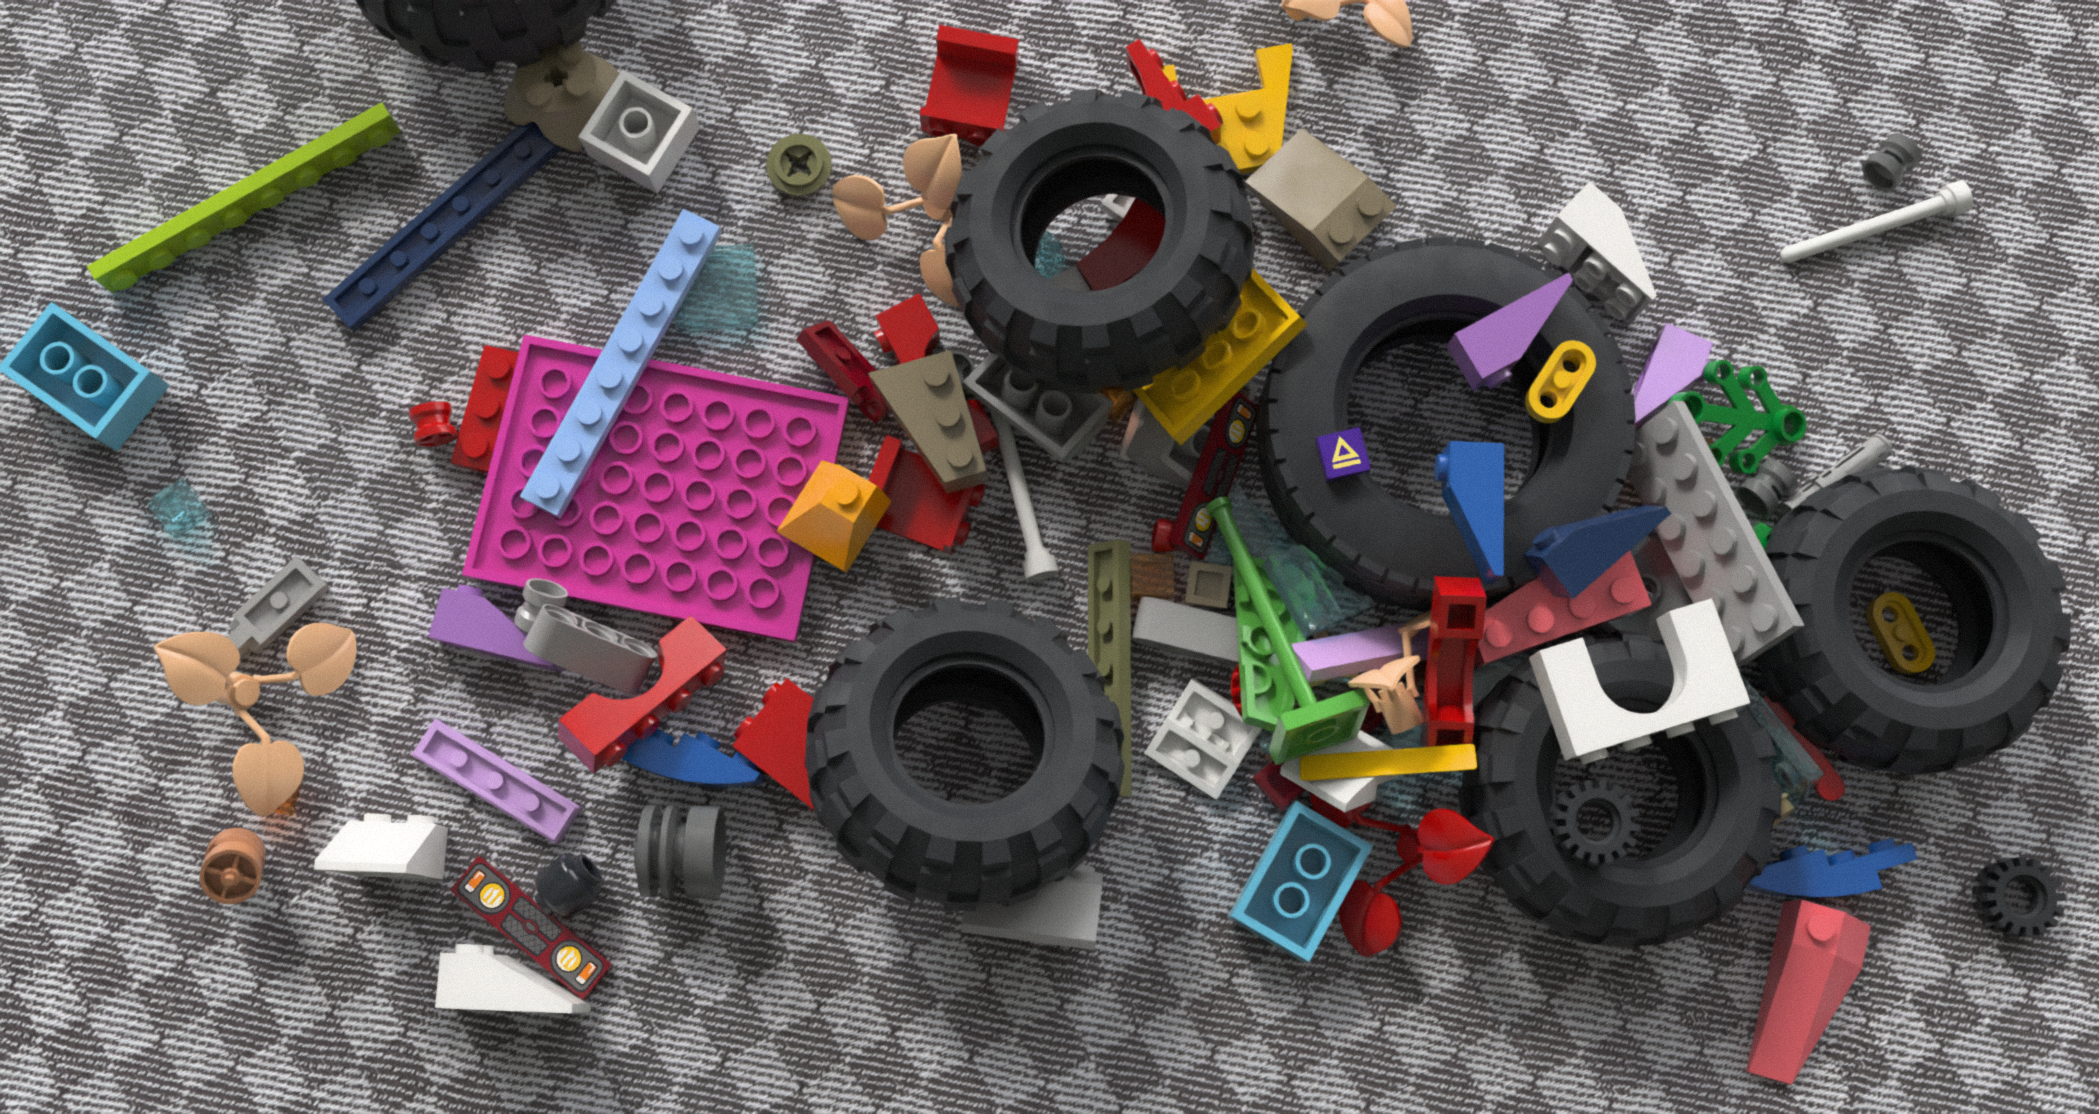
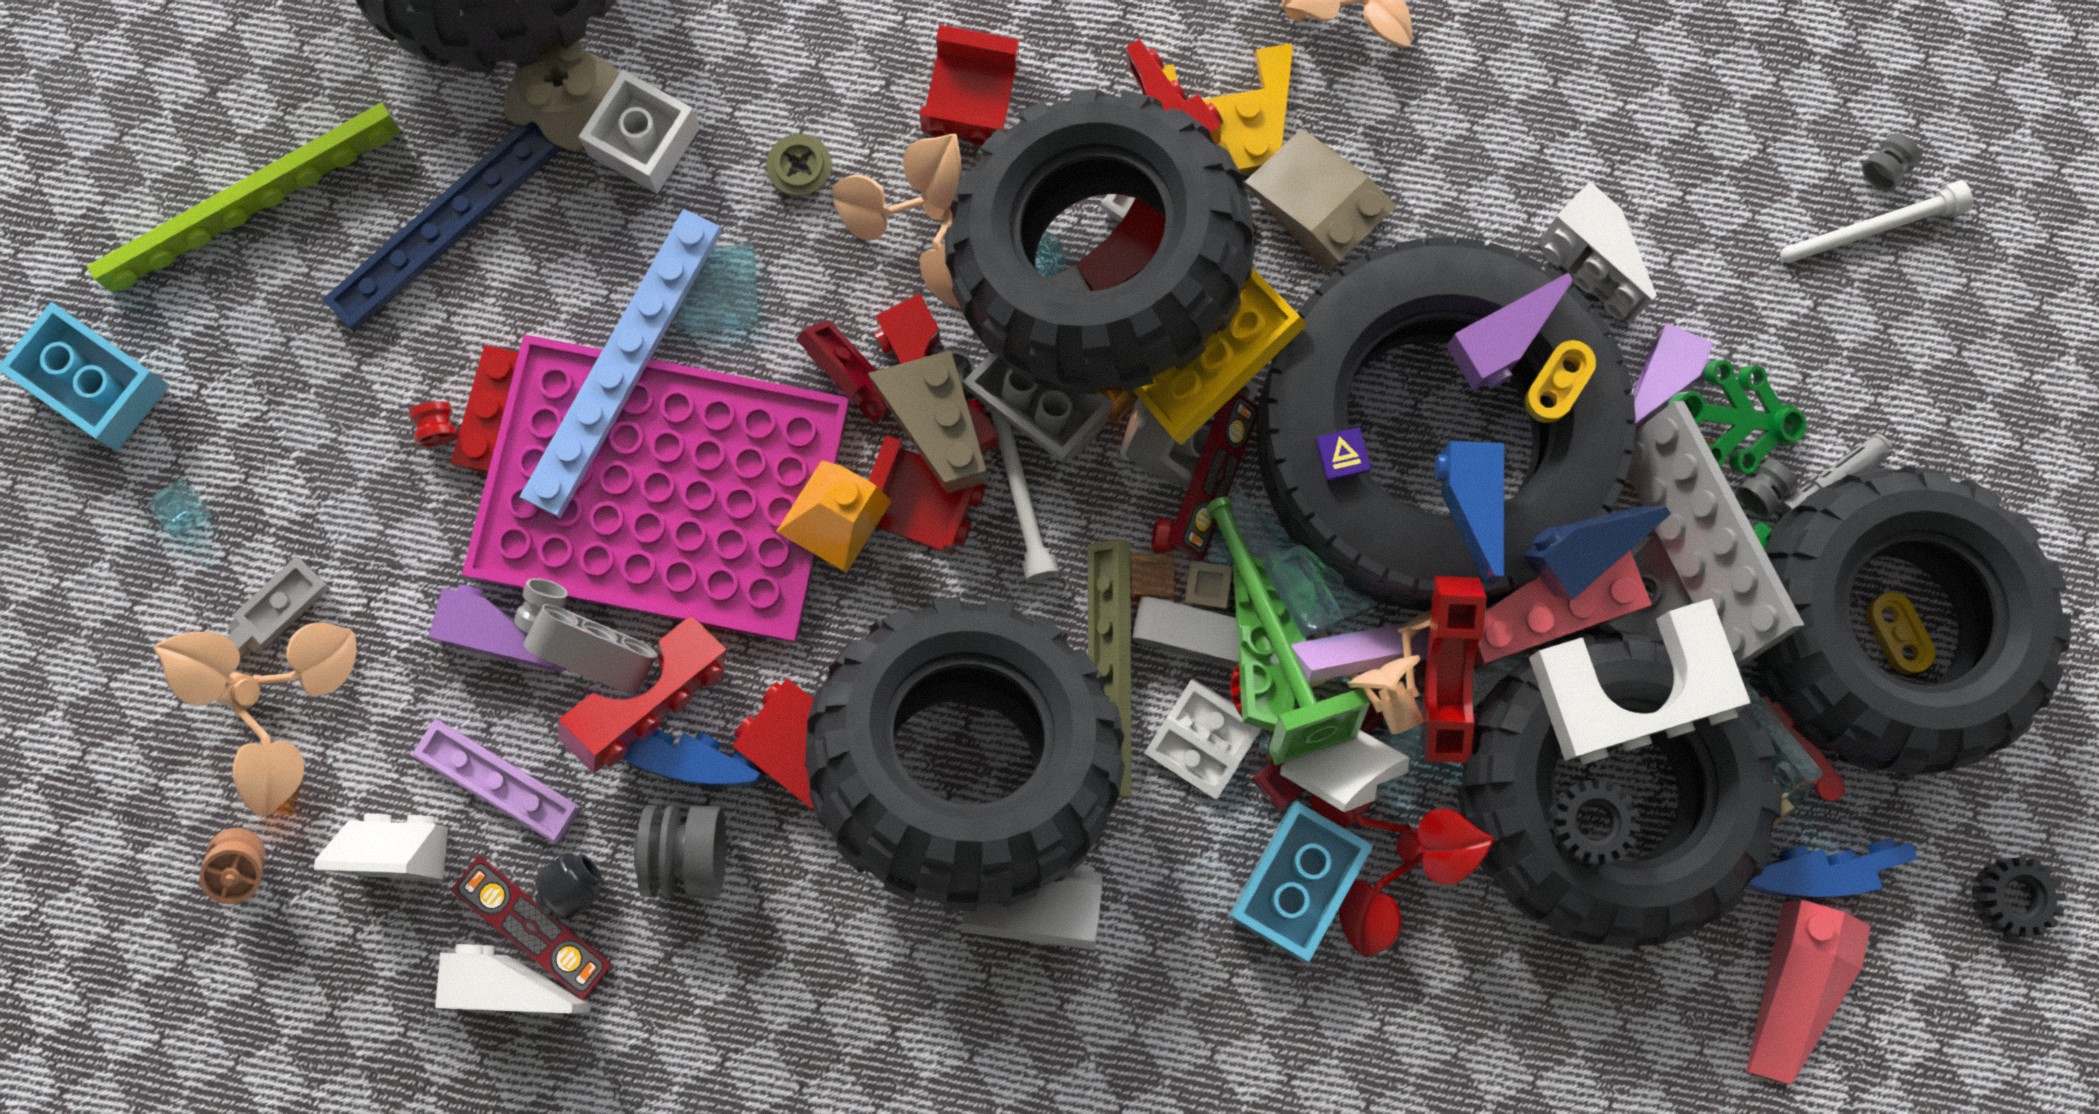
(1388, 762): yellow sticker -> none

